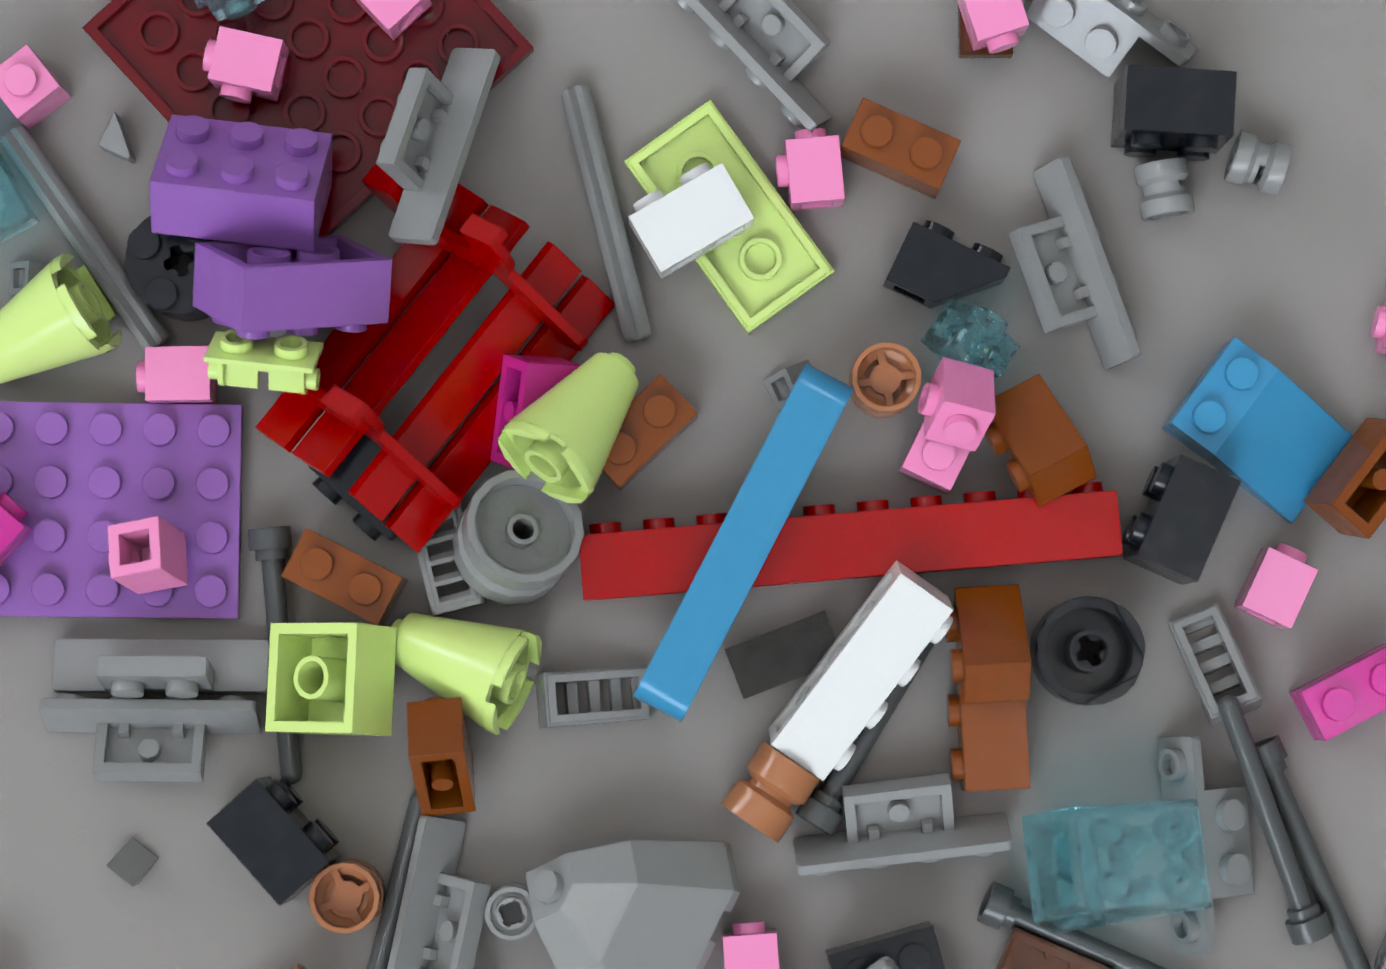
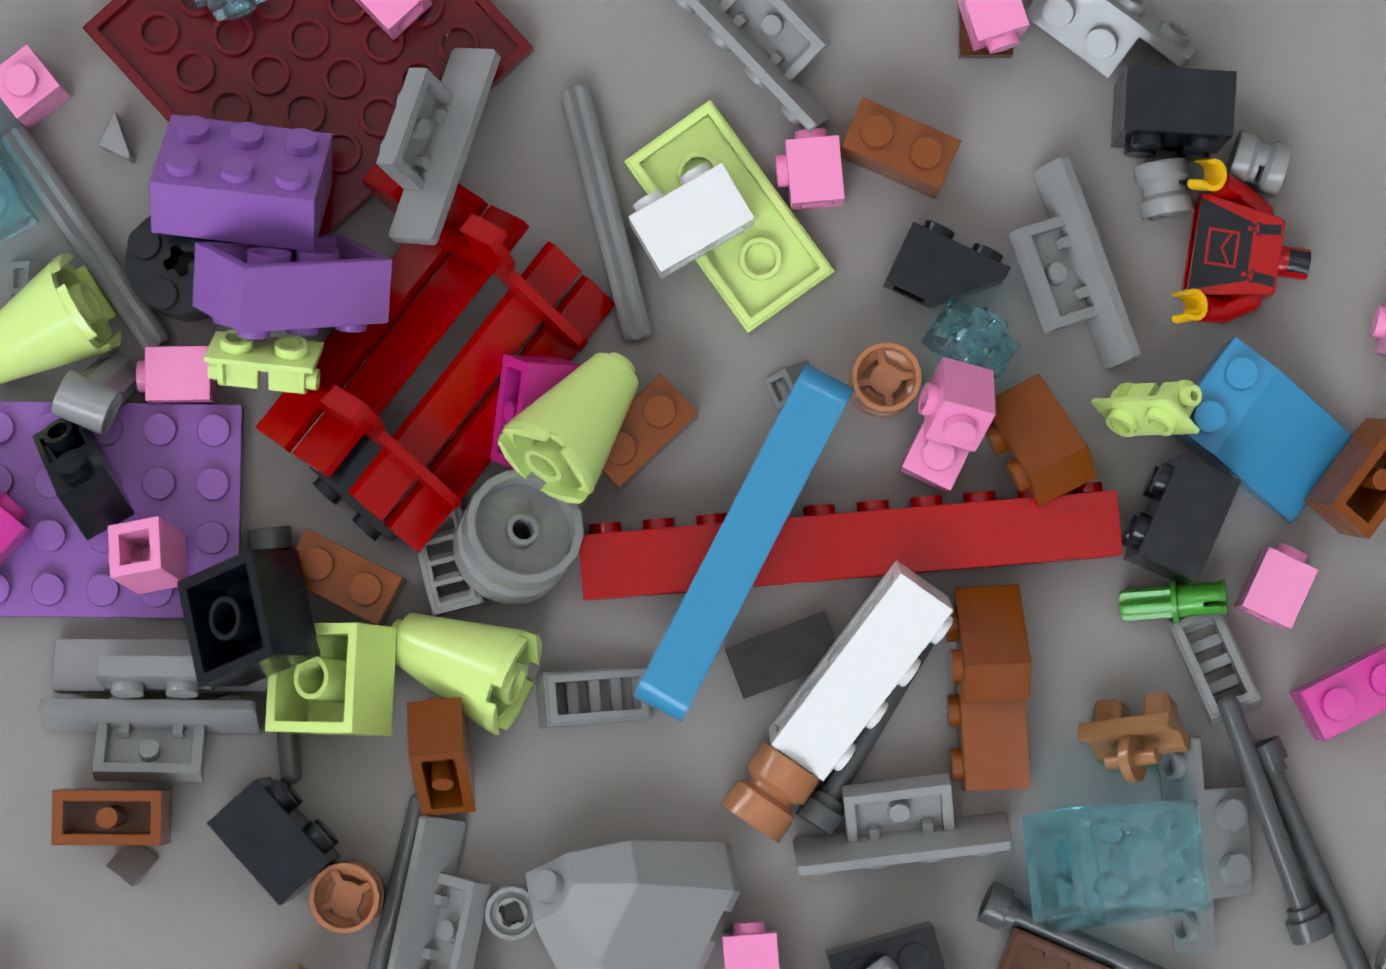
(82, 477): none -> black slope
(96, 394): none -> light grey piece
(111, 816): none -> dark orange brick
(245, 65): bright pink brick -> none
(248, 617): none -> black brick
(1116, 660): black brick -> none
(1134, 740): none -> medium nougat hips
(1151, 409): none -> yellowish green hinge
(1174, 601): none -> bright green axle
(1233, 250): none -> torso

